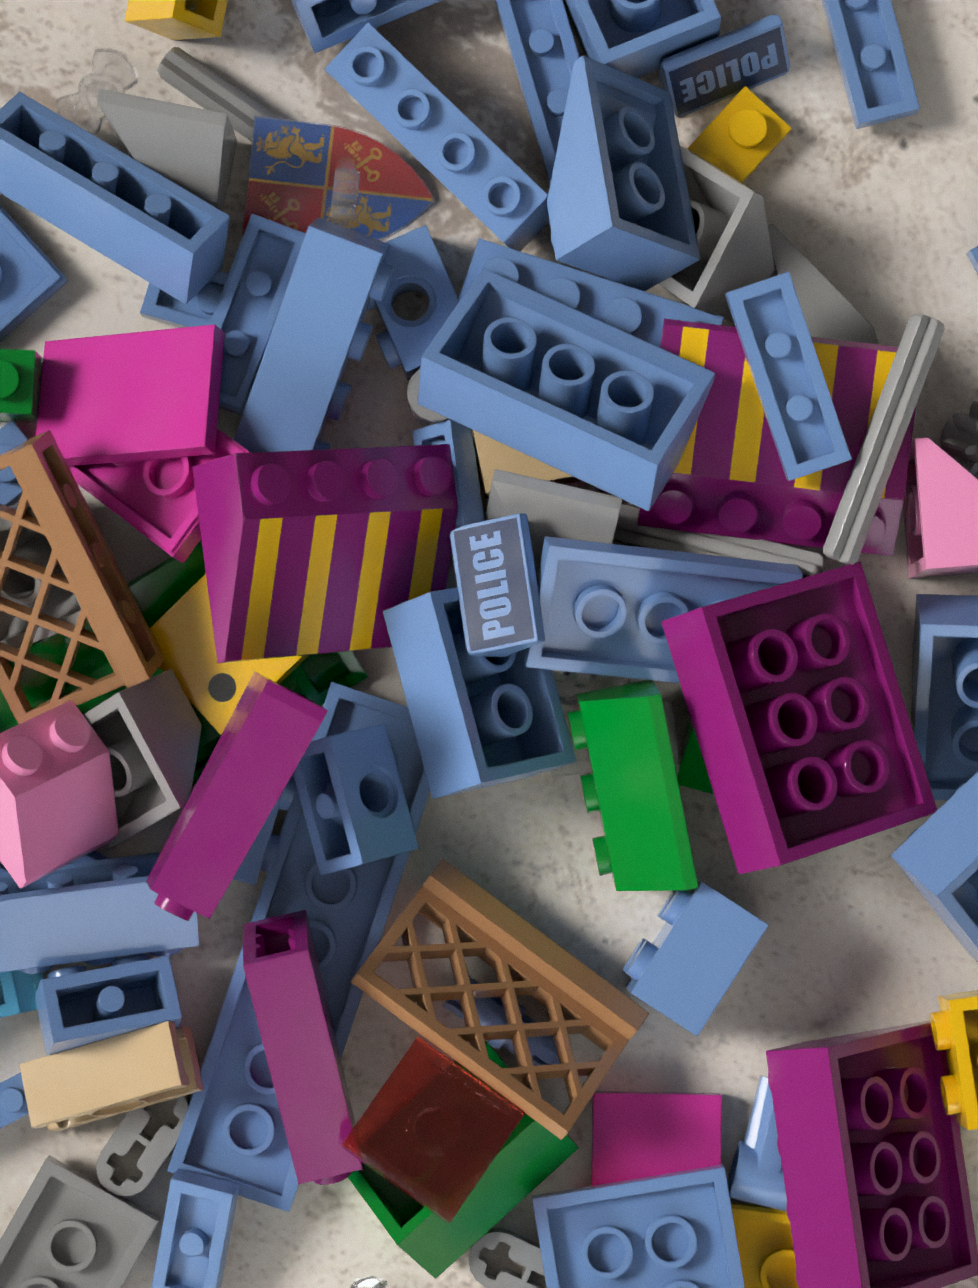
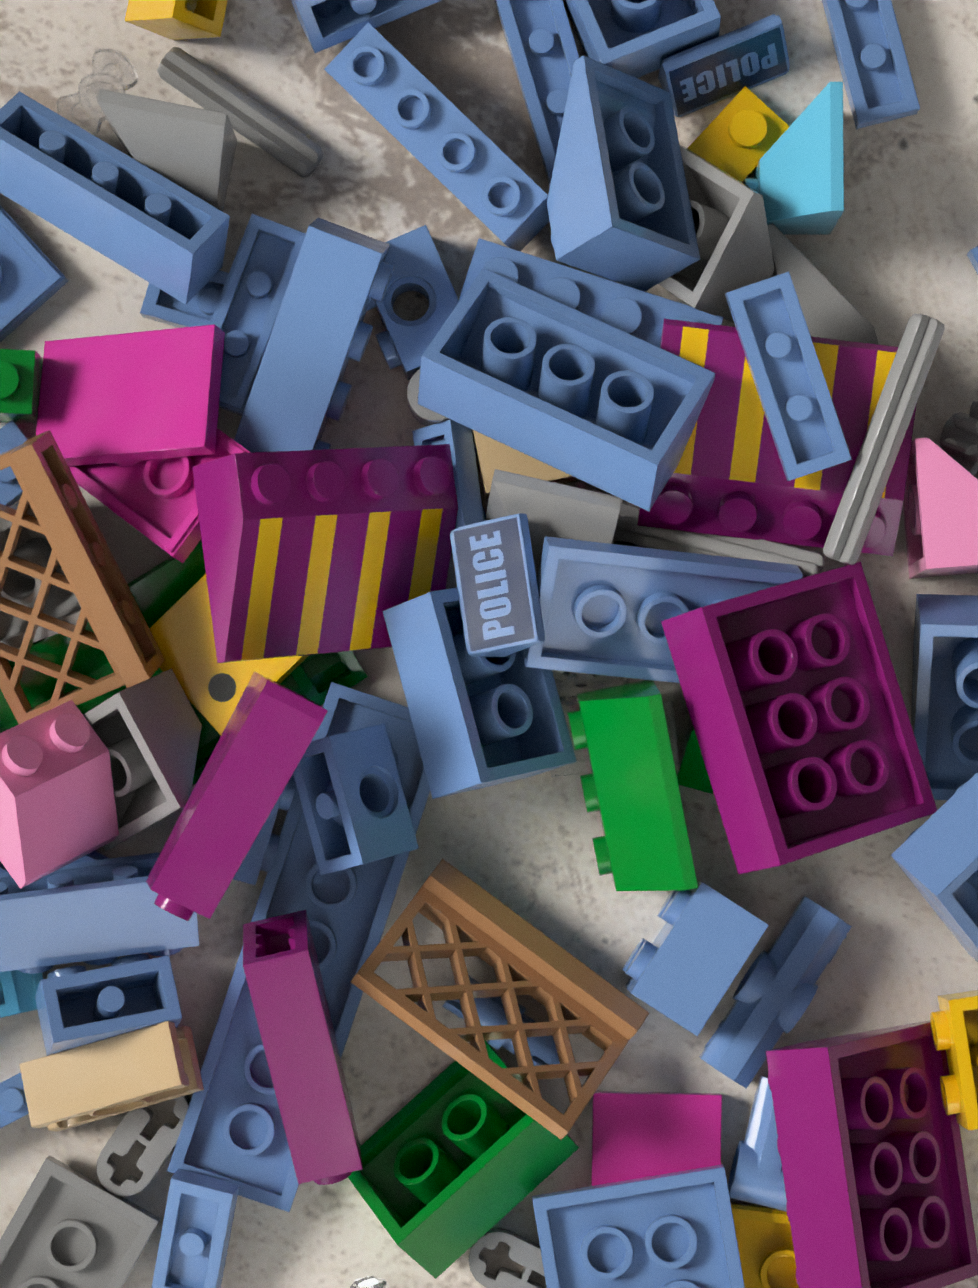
(330, 174): clear shield -> none
(432, 1129): clear red tile -> none
(775, 992): none -> medium blue piece
(805, 169): none -> medium azure slope

